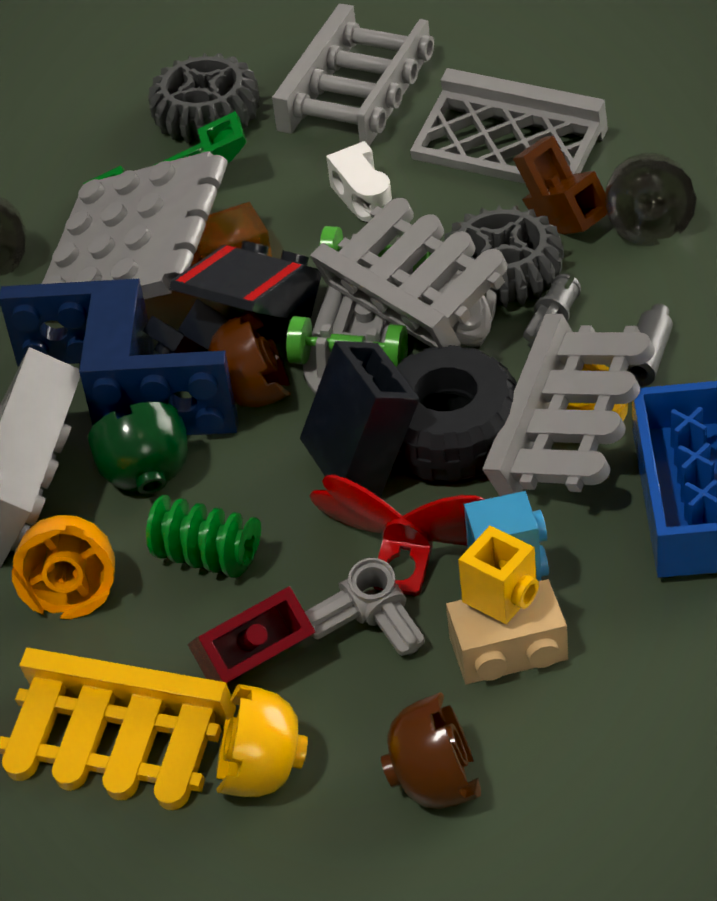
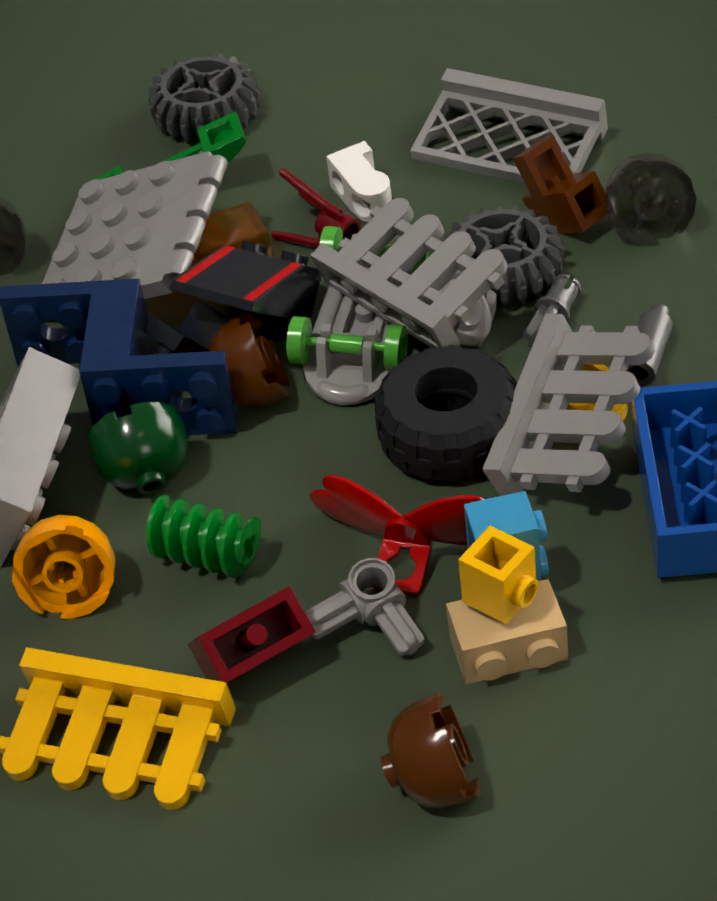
(259, 744): yellow cylinder -> none
(329, 53): light grey fence -> none
(329, 215): none -> dark red plant
(359, 415): black brick -> none

